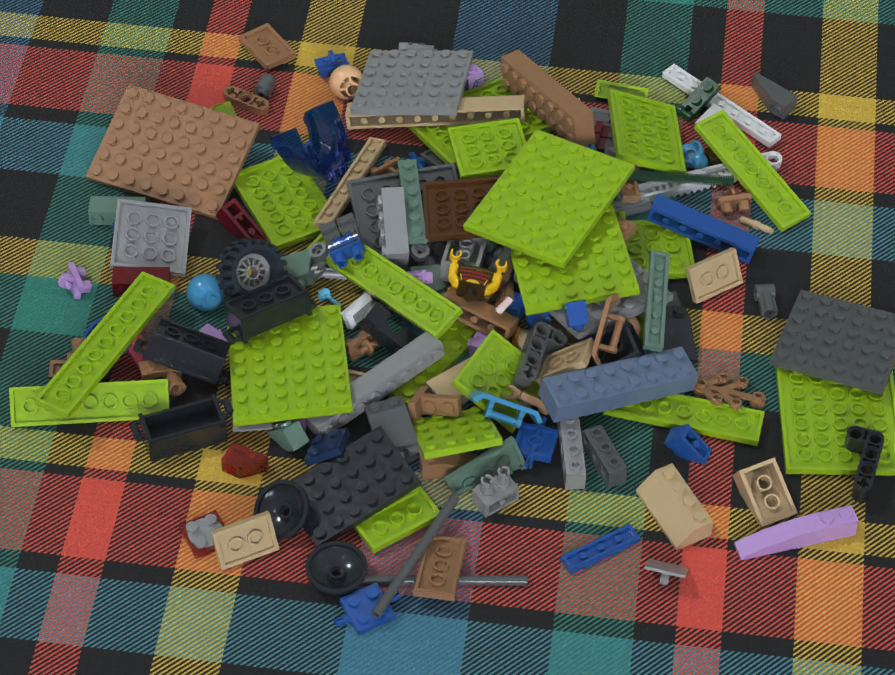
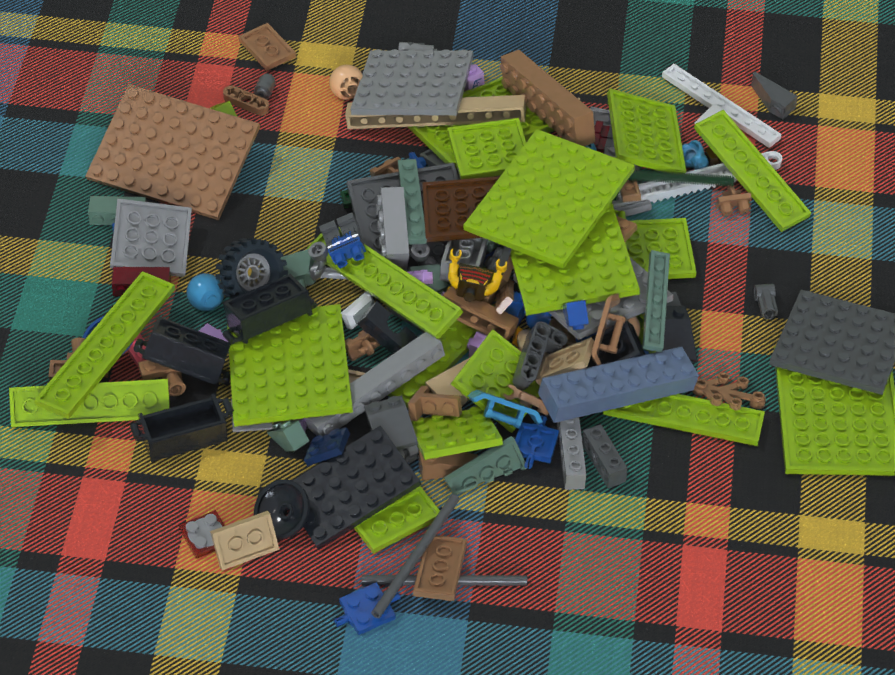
(73, 280): lavender hips -> none
(239, 222): dark red slope -> none
(243, 462): clear red slope -> none
(281, 201): lime plate -> none
(324, 153): clear blue windscreen -> none
(326, 294): medium azure hand -> none
(330, 63): blue hips -> none
(336, 559): black dish -> none
(359, 169): tan tile -> none
(495, 492): light grey brick -> none
(600, 549): blue tile -> none
(603, 86): lime plate -> none
(666, 569): light grey piece -> none
(675, 507): tan slope -> none
(688, 444): blue slope -> none
(698, 99): dark green plate -> none
(702, 228): blue brick -> none
(714, 275): tan plate -> none
(757, 225): tan piece -> none
(765, 492): tan slope -> none
(799, 533): lavender slope -> none
(869, 445): black beam -> none

